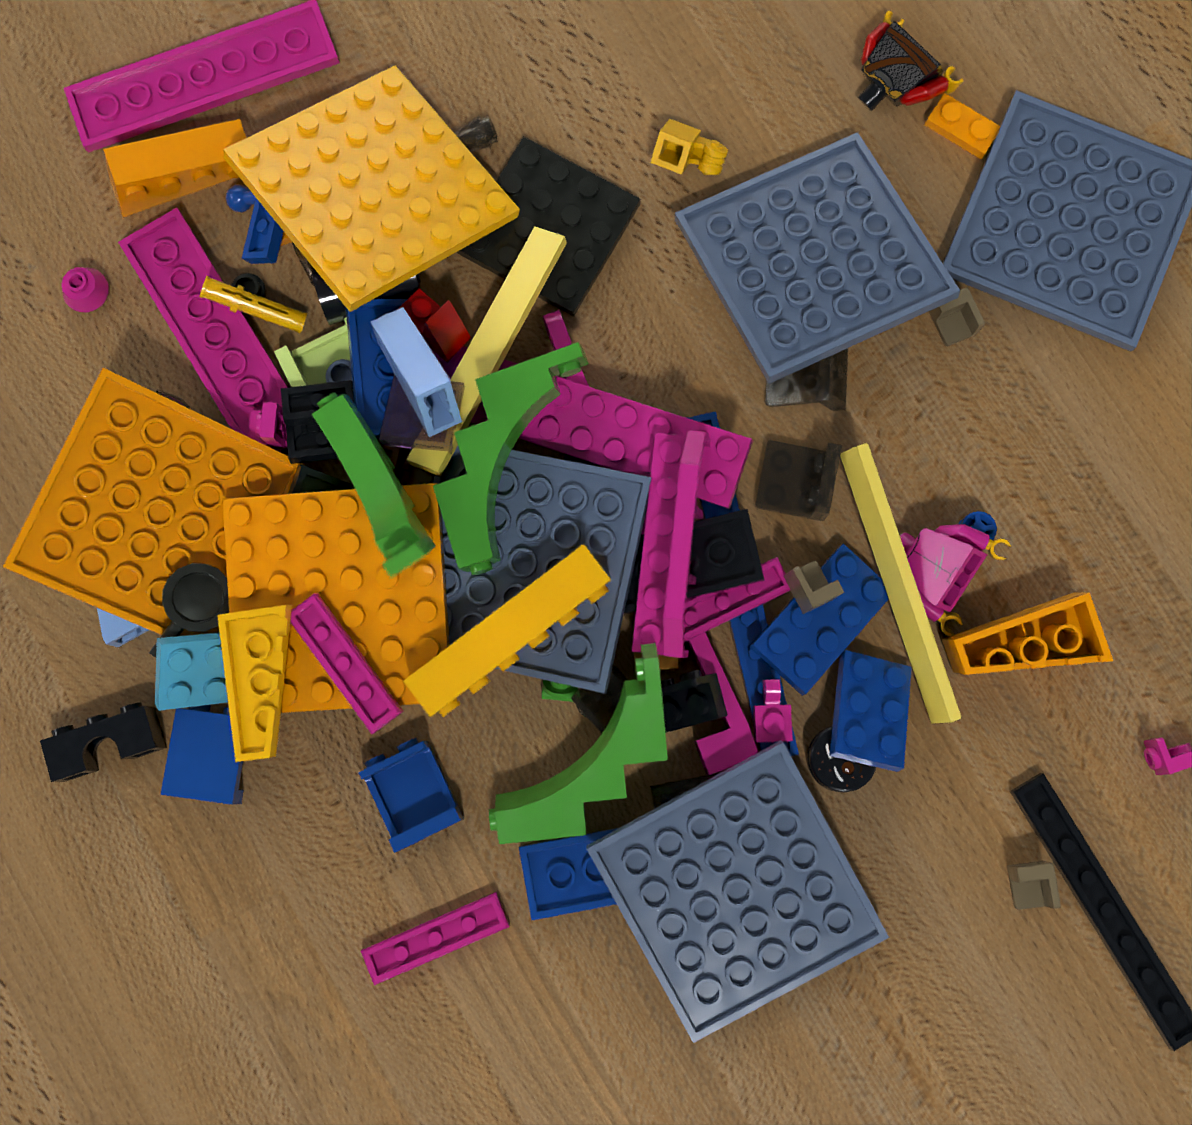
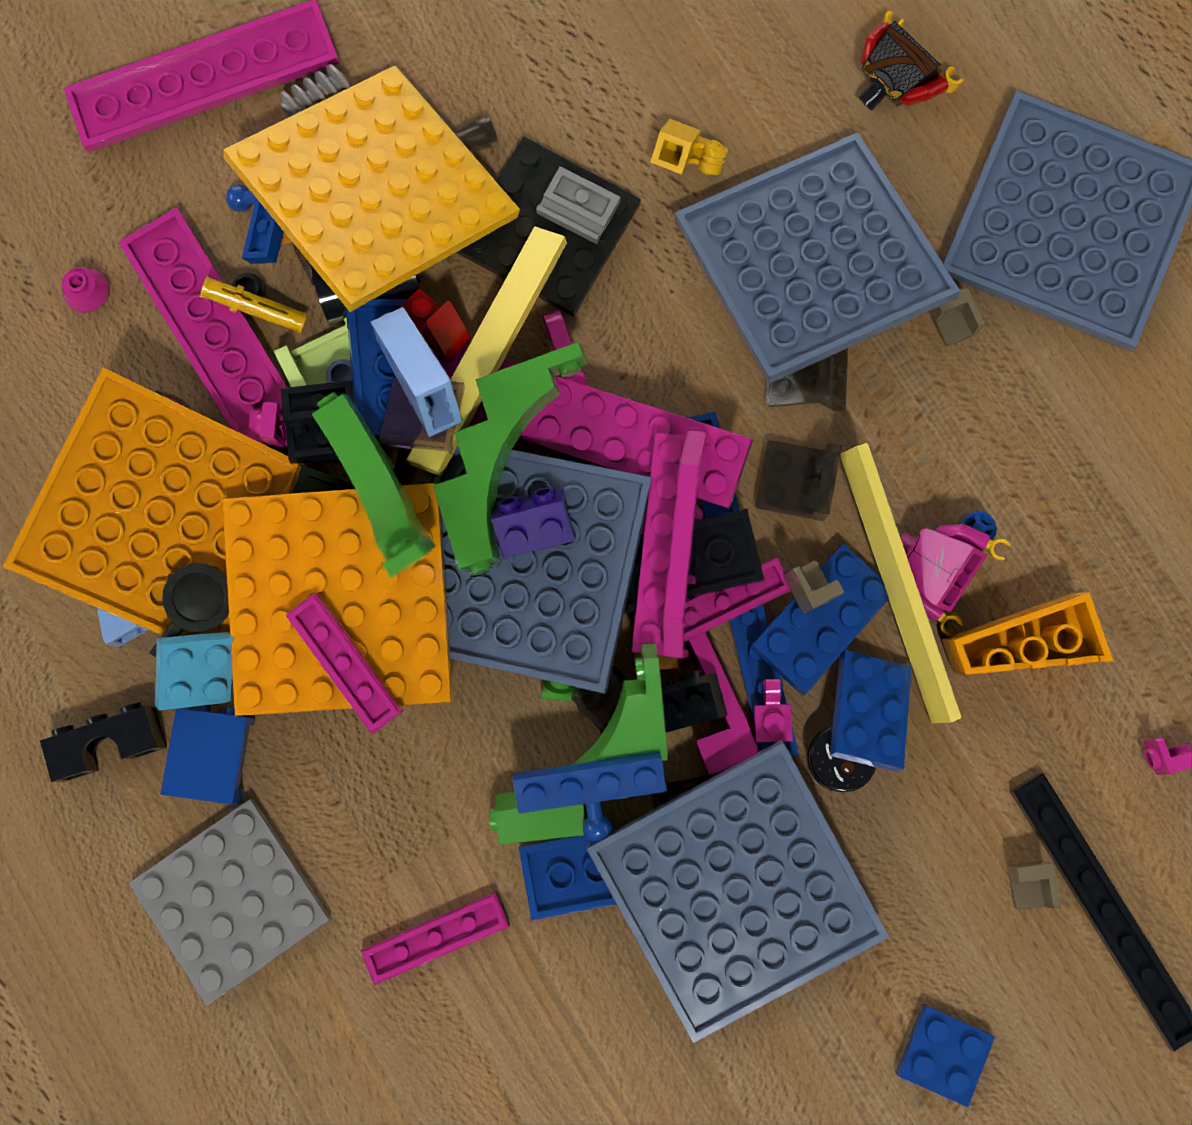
(170, 165): light orange wedge -> none
(229, 901): none -> light grey plate
(254, 669): yellow wing -> none
(314, 93): none -> light grey piece
(411, 793): blue panel -> none
(507, 631): yellow brick -> none
(532, 522): none -> dark purple bracket
(578, 205): none -> light grey plate
(588, 785): none -> blue plate
(945, 1055): none -> blue plate
(962, 126): light orange plate -> none

